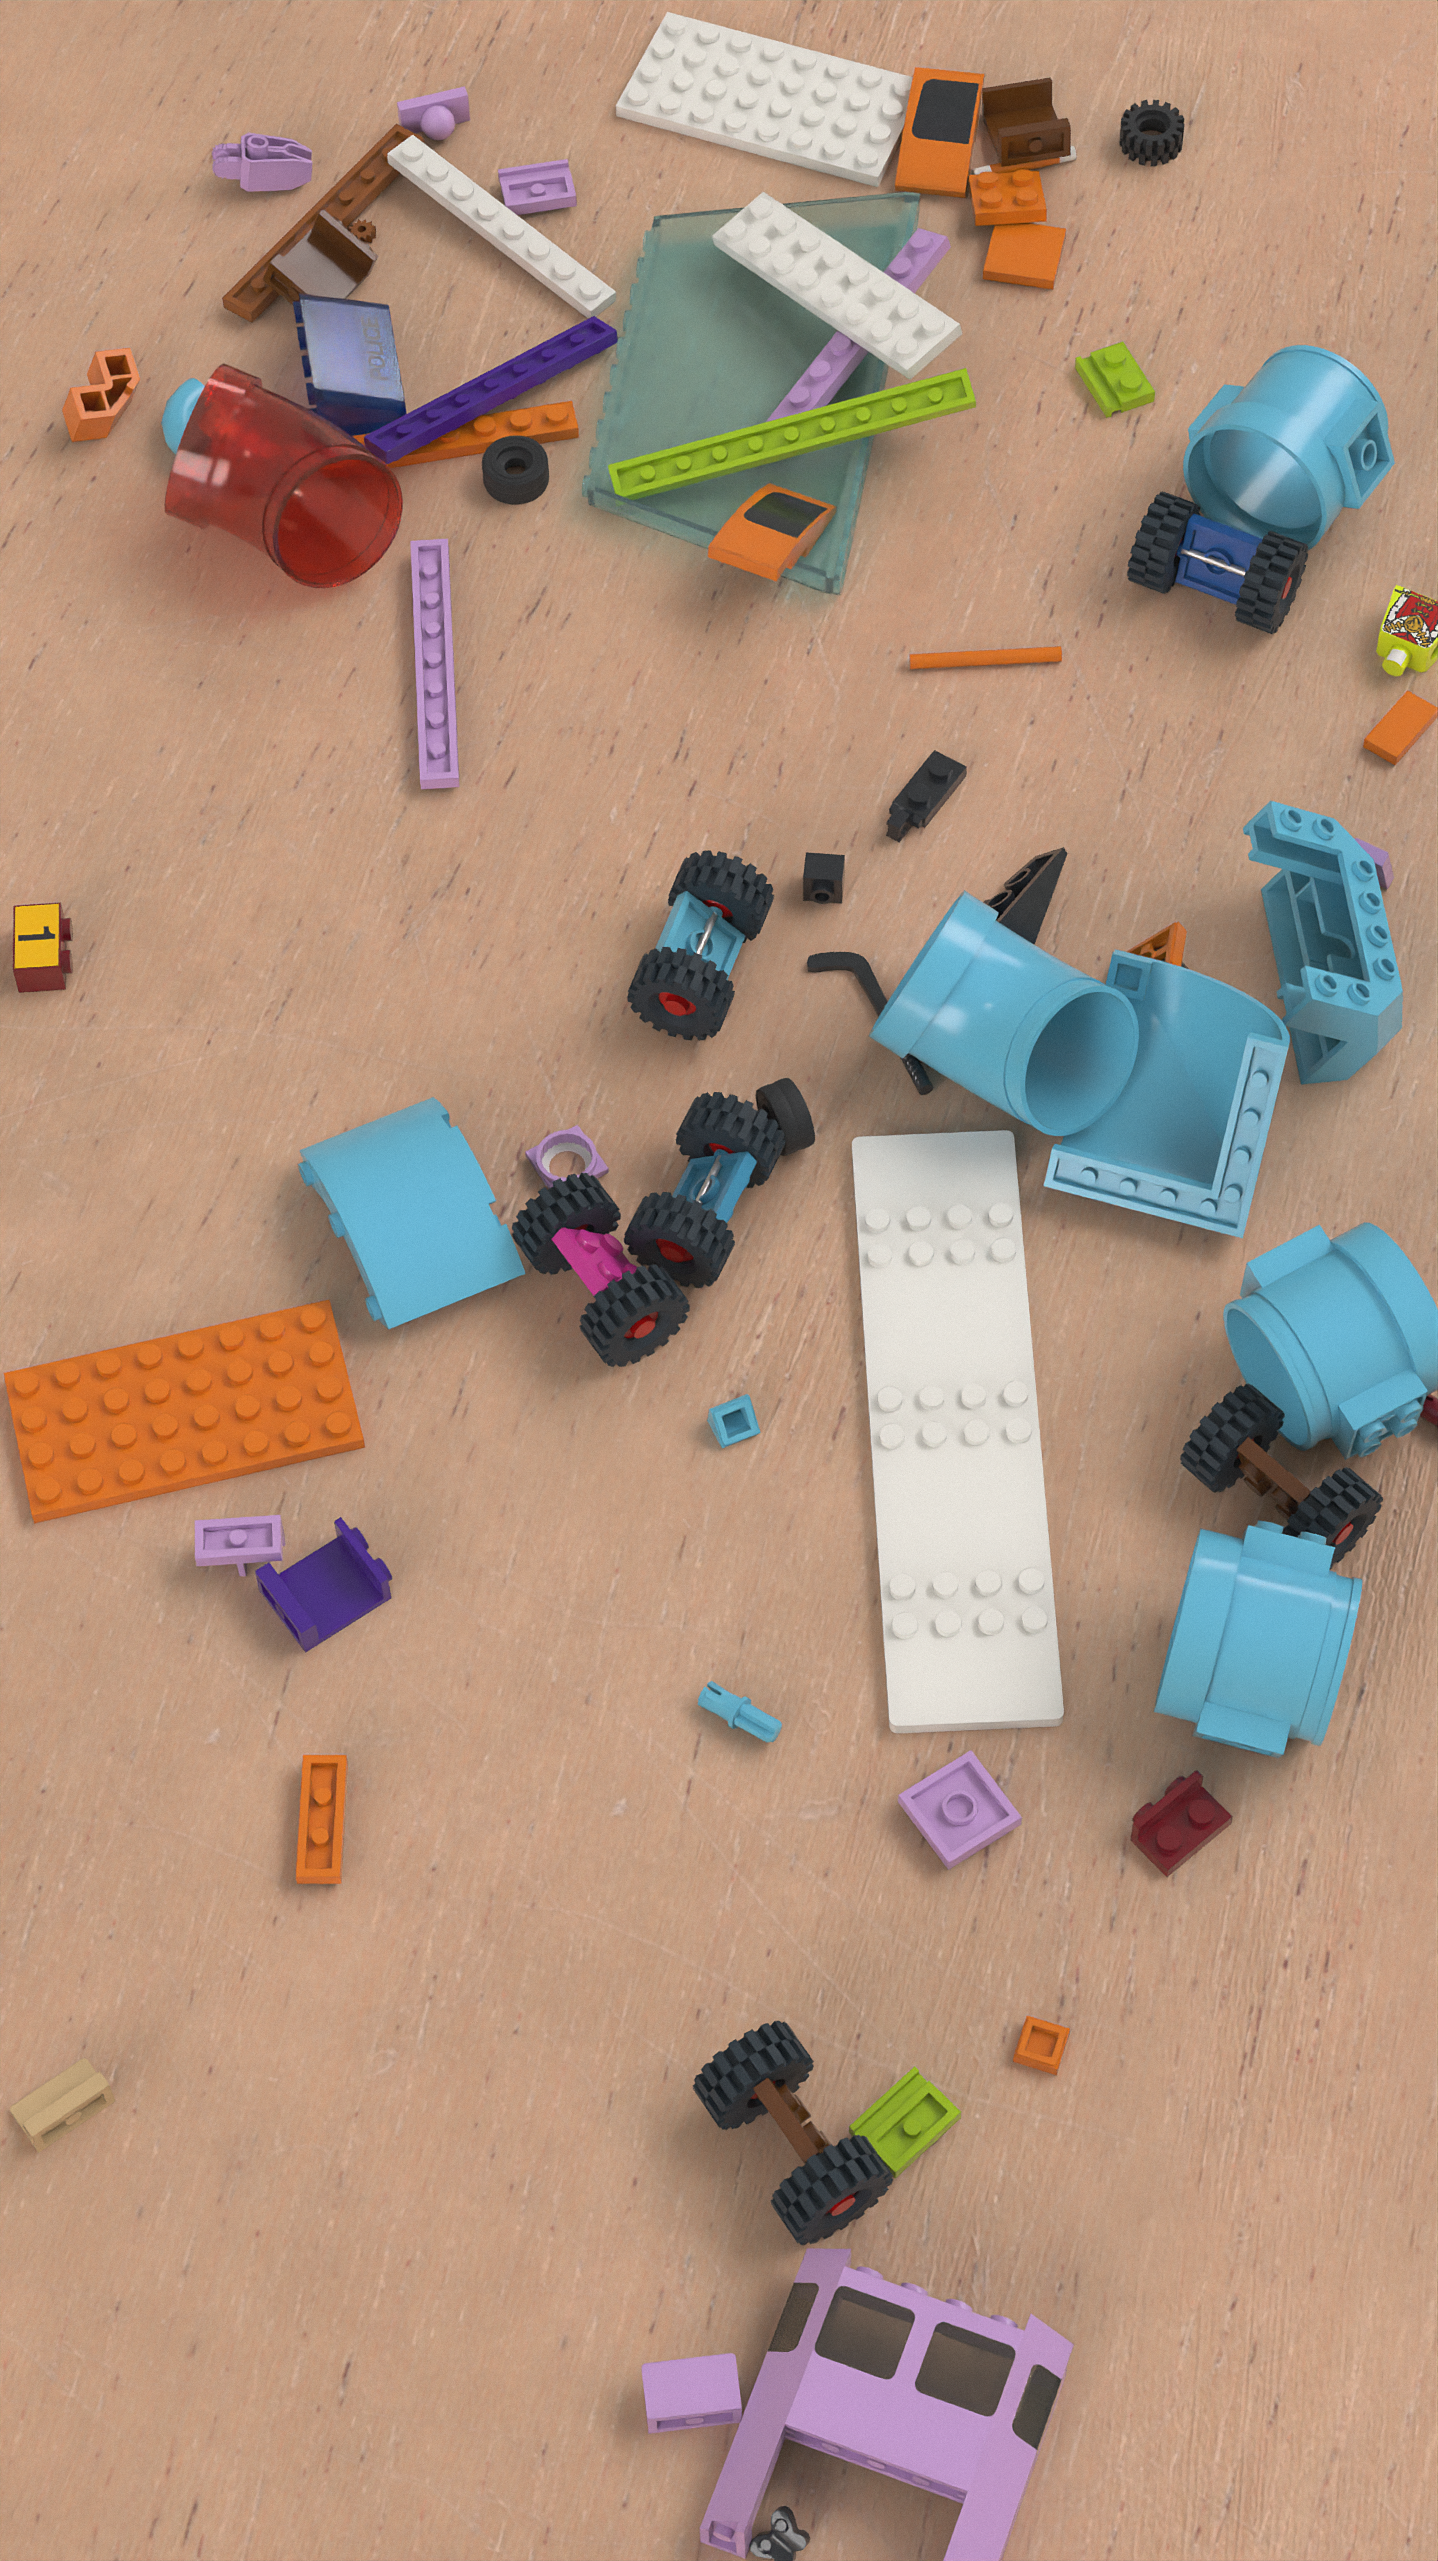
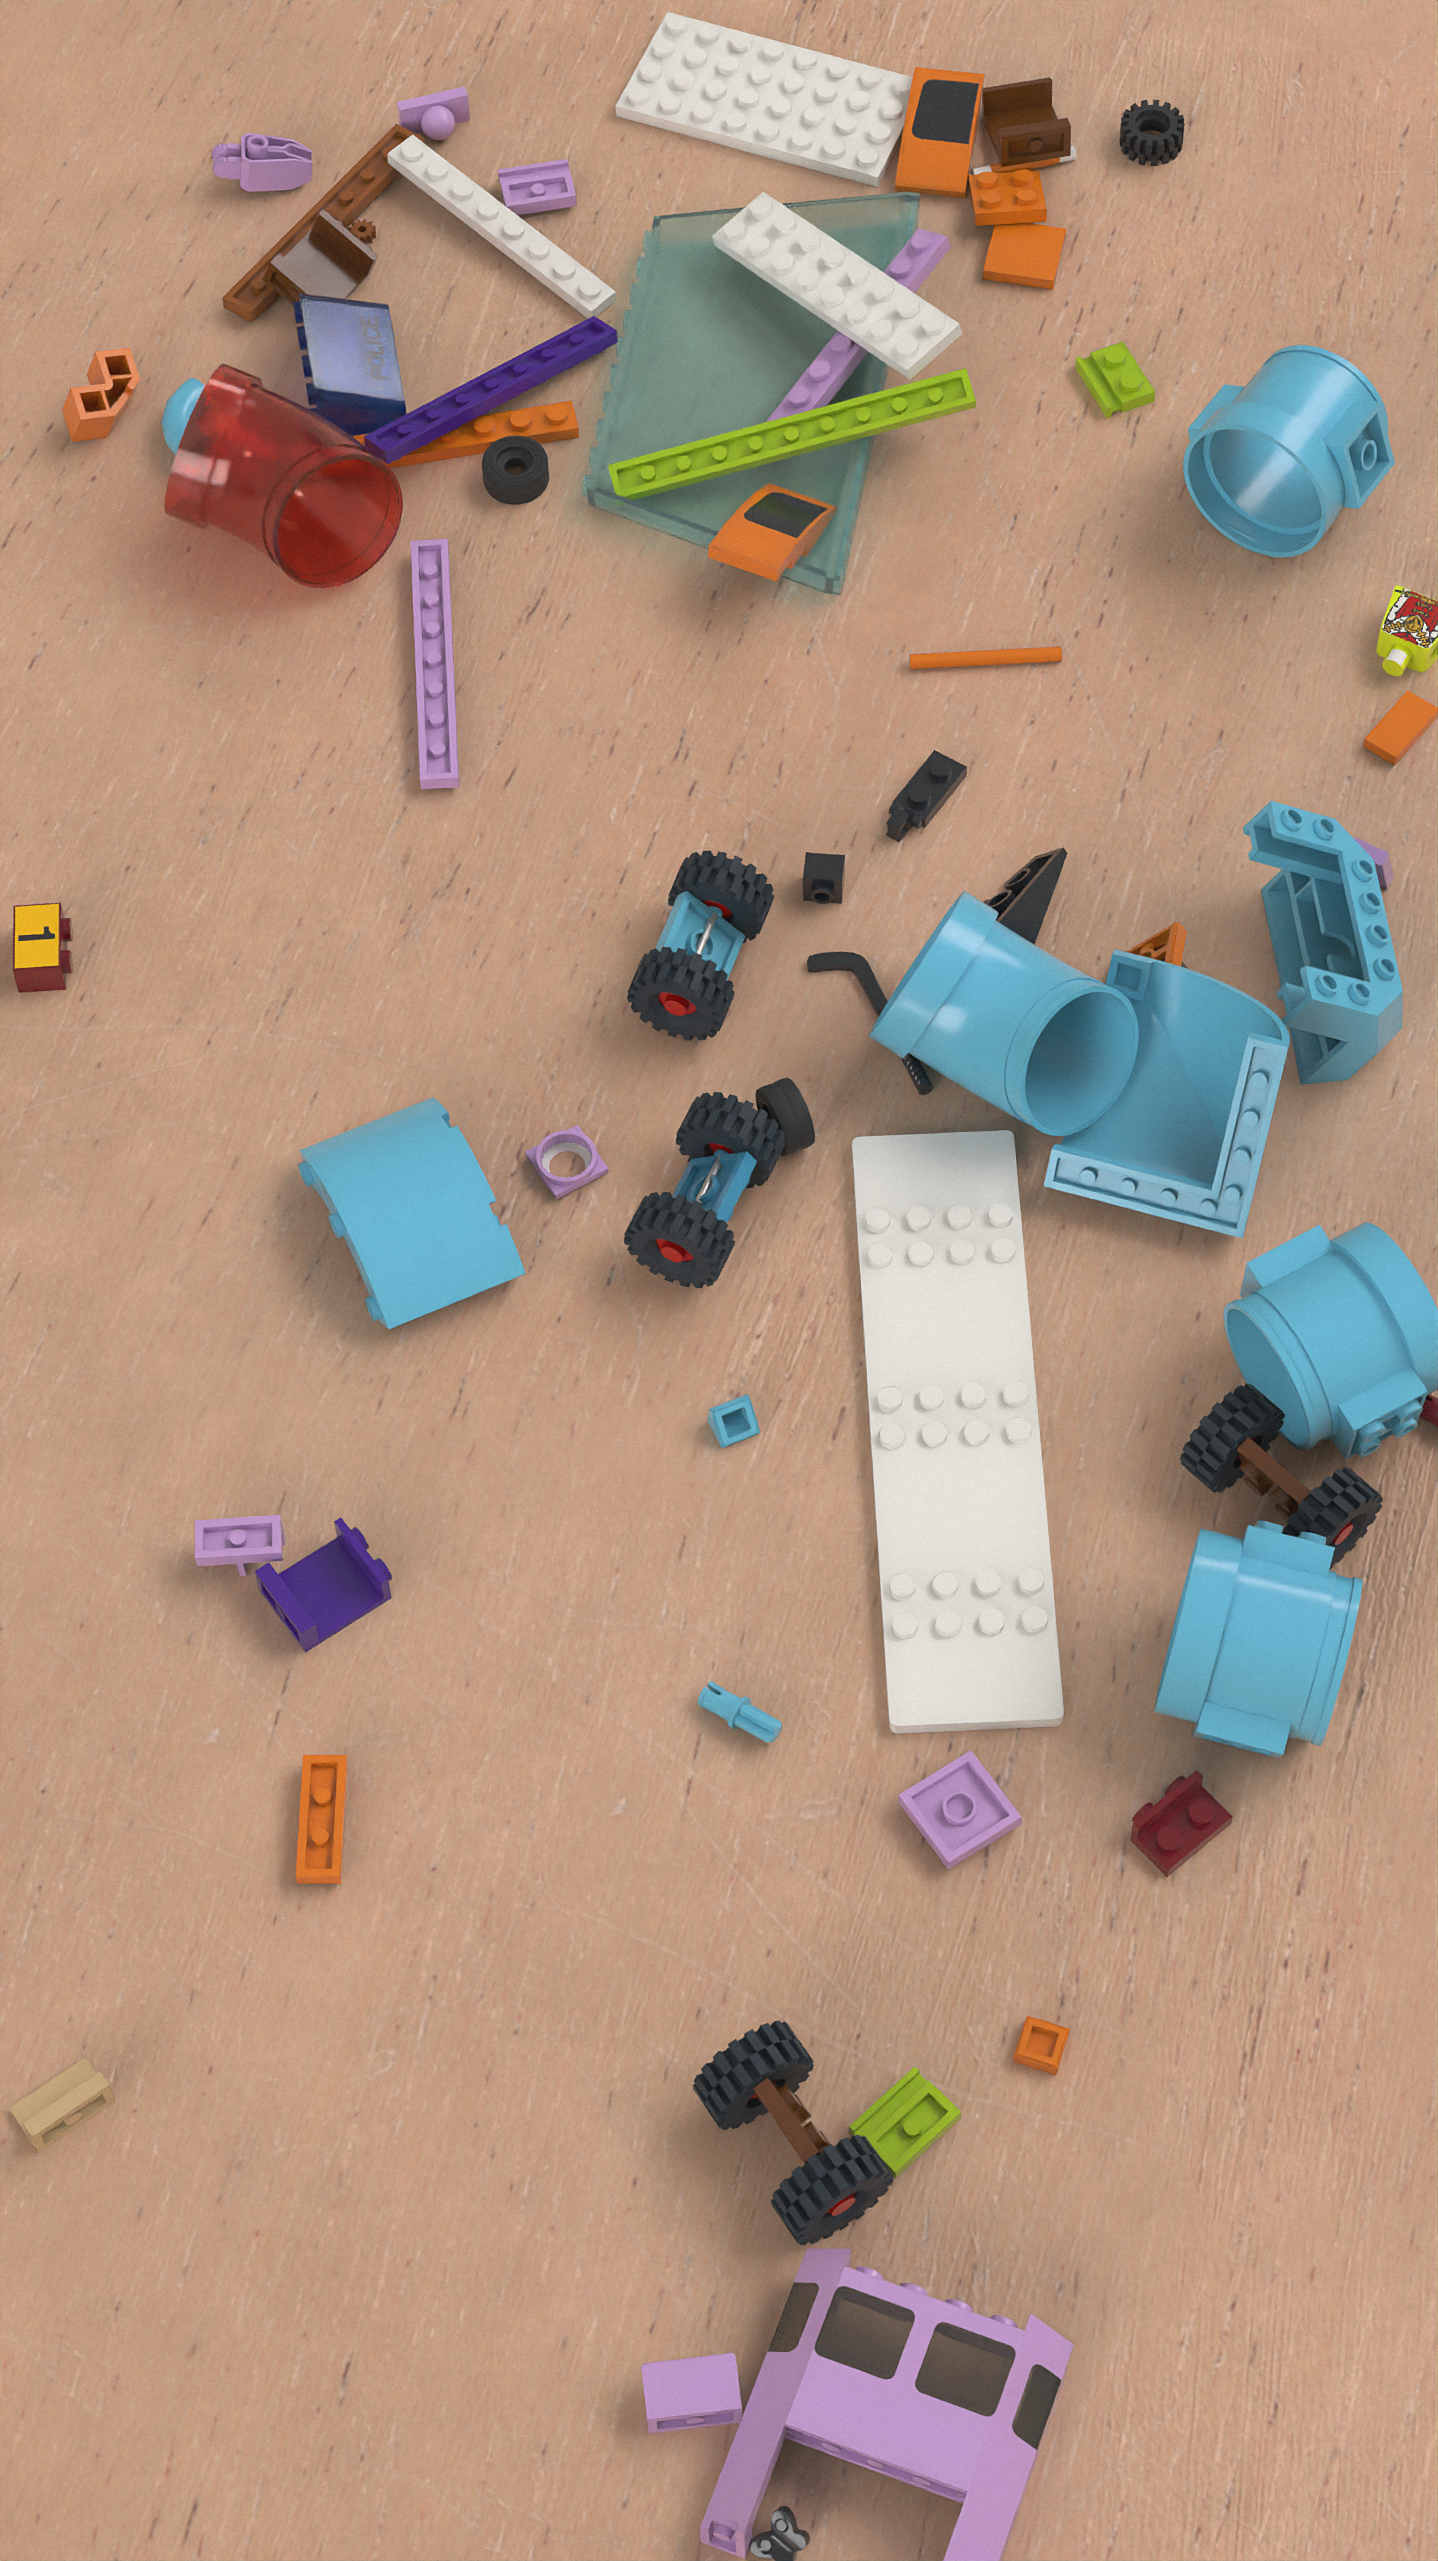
(182, 1411): orange plate -> none
(633, 1304): black plate -> none
(1217, 560): black plate -> none

